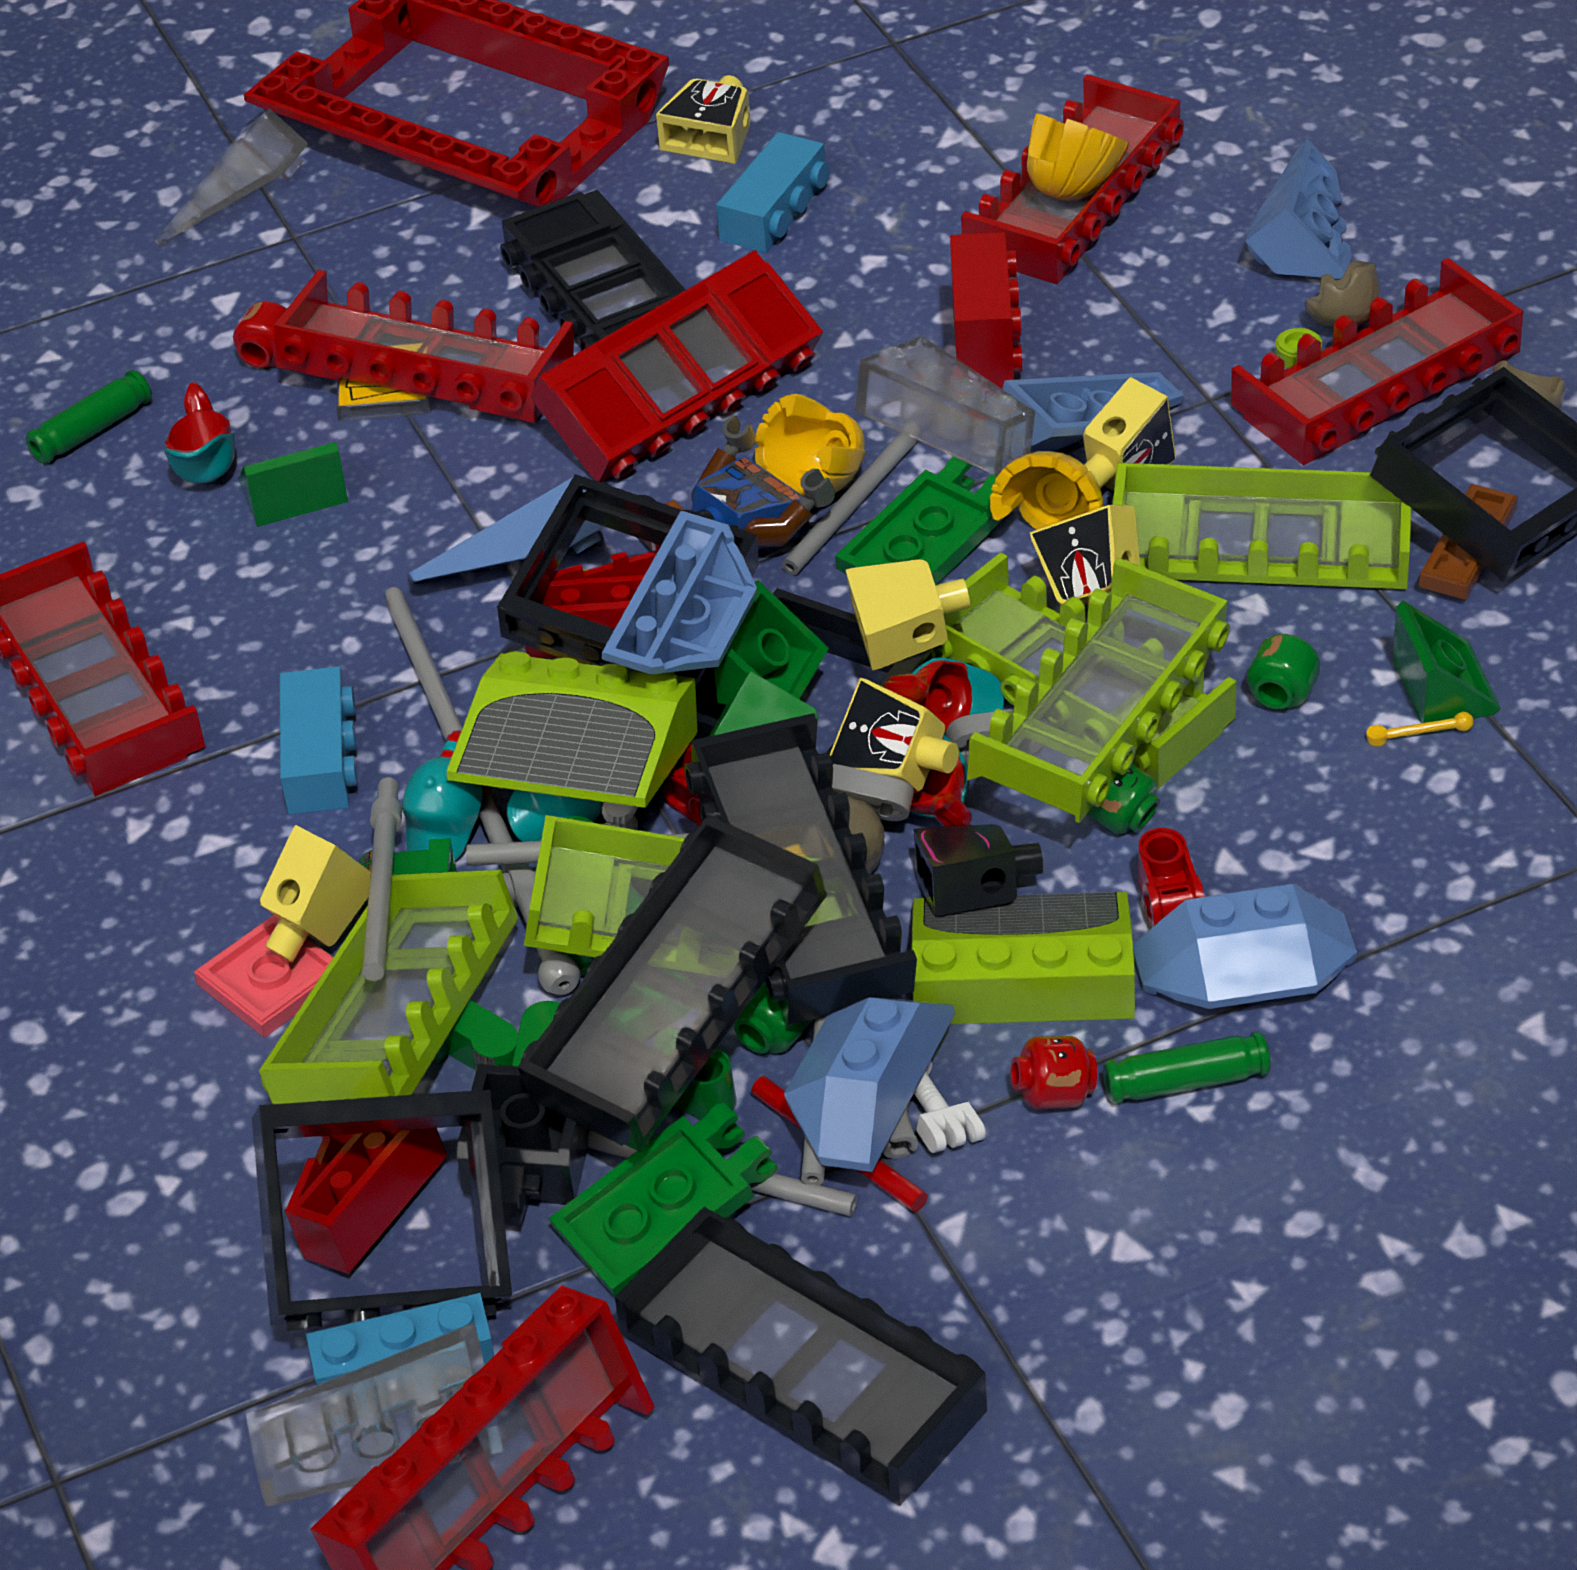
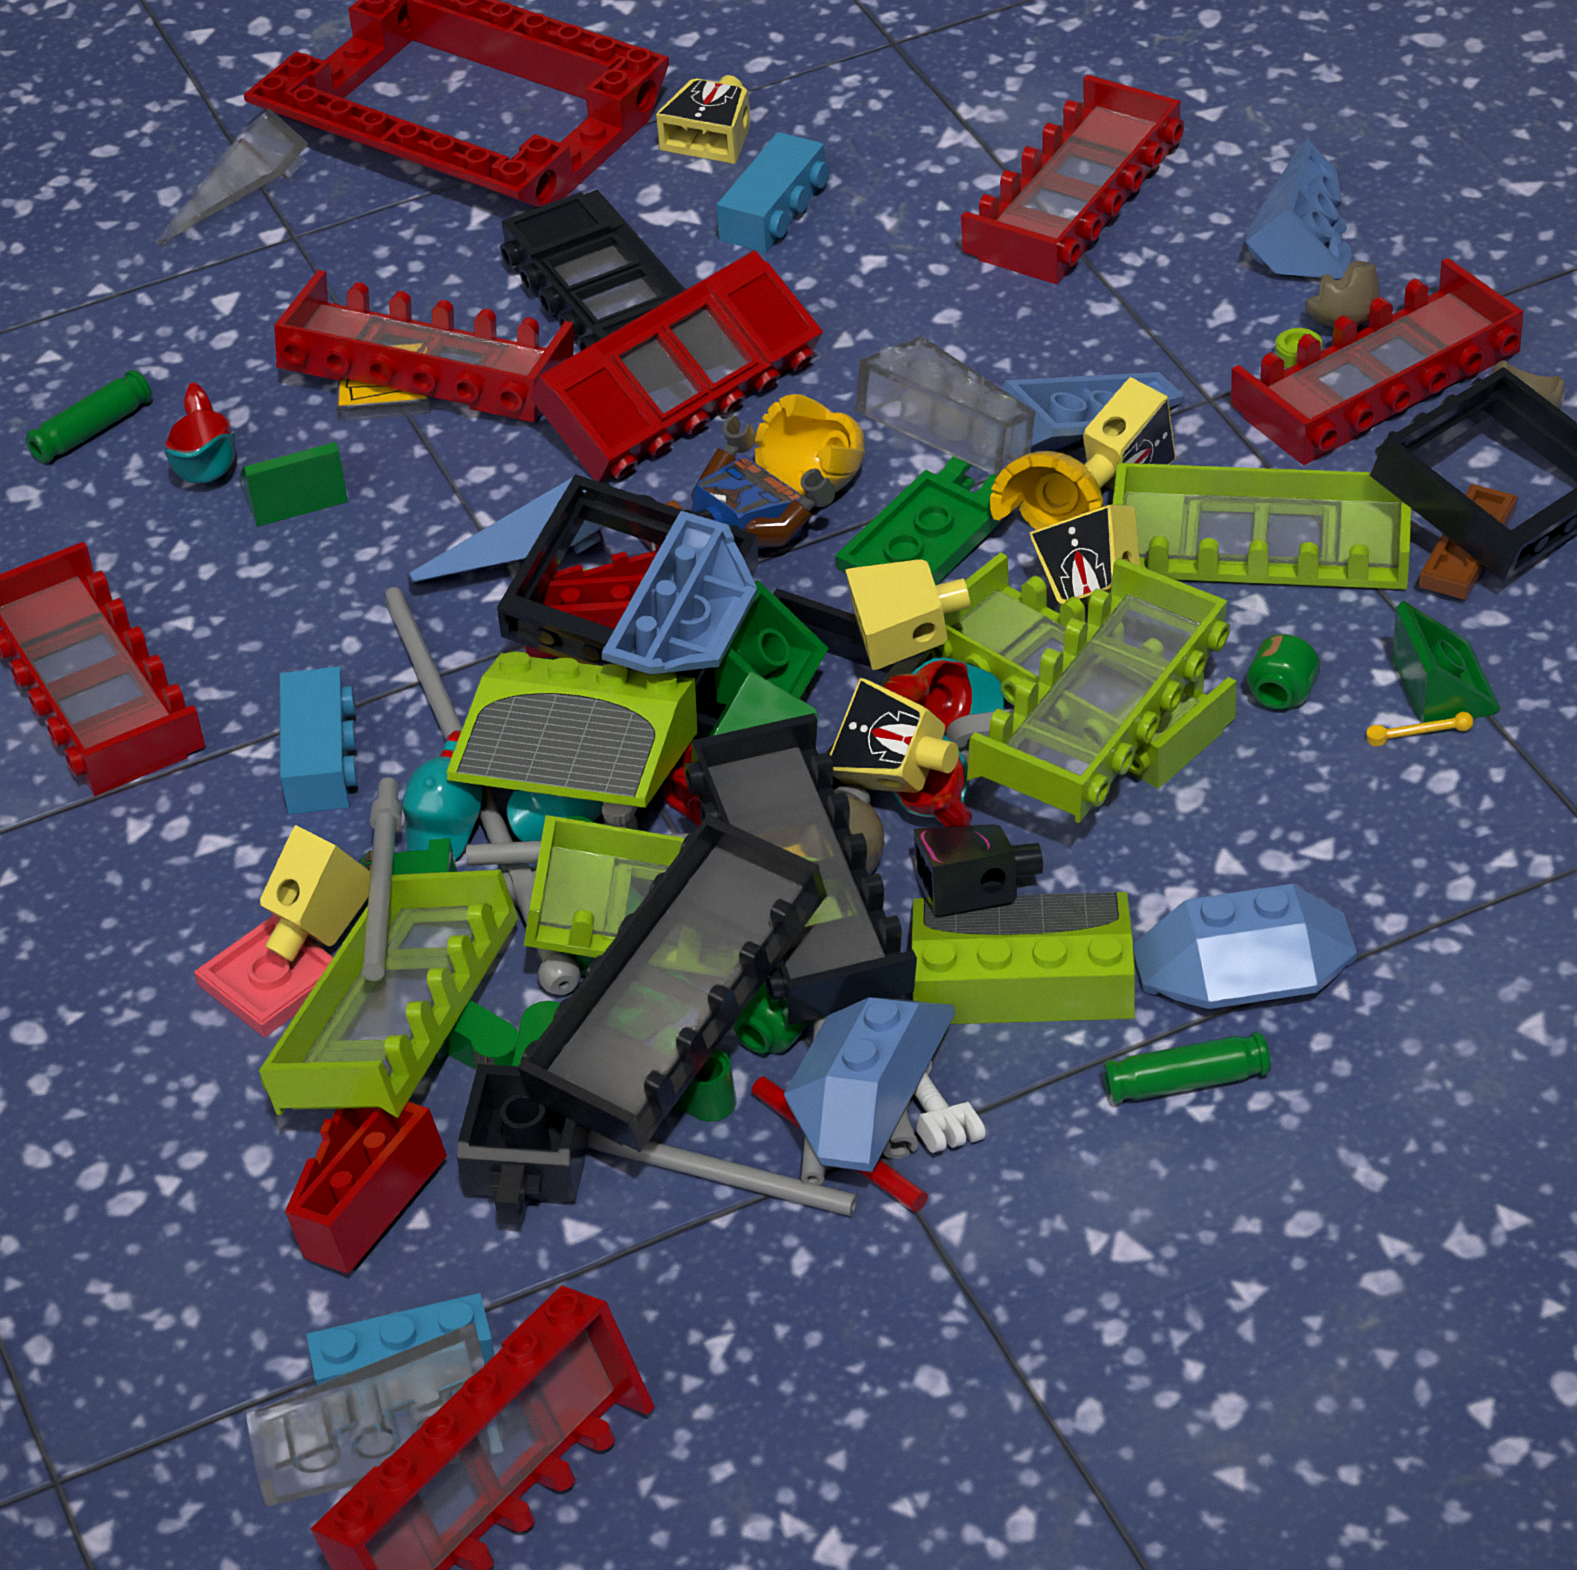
(256, 335): red head -> none
(373, 1115): black window -> none
(657, 1191): green tile -> none
(803, 1354): window -> none
(847, 503): light grey piece -> none
(886, 794): light grey beam -> none
(986, 305): red brick -> none
(1054, 1072): red head -> none
(1070, 158): yellow hair -> none
(1128, 803): green head -> none
(1165, 873): red piece -> none

